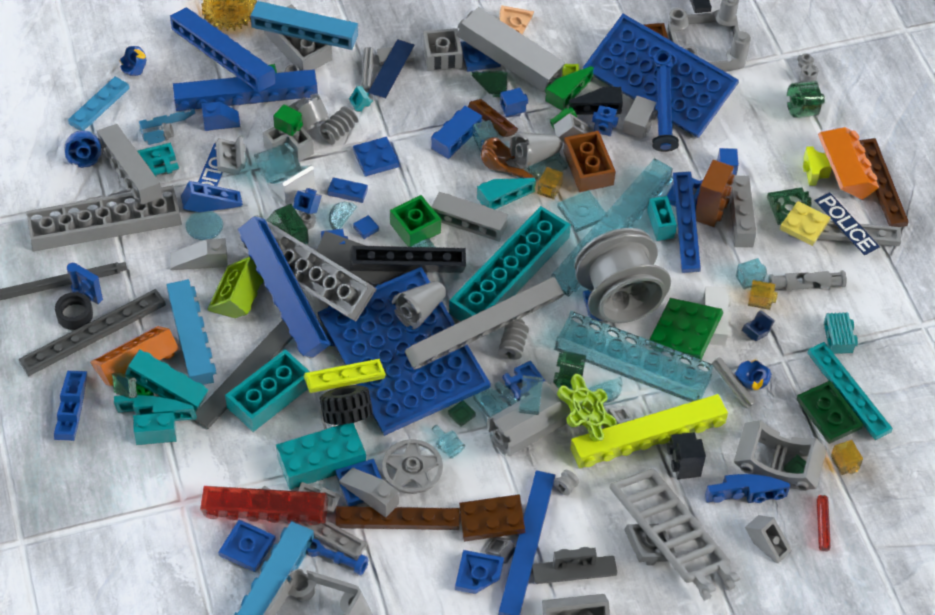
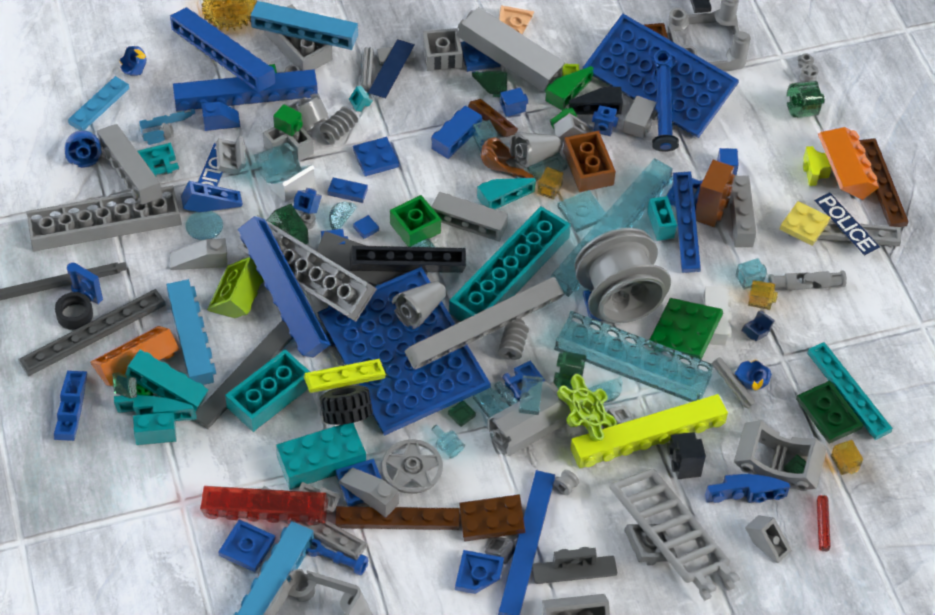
(776, 206): clear green piece -> none
(840, 333): teal brick -> none

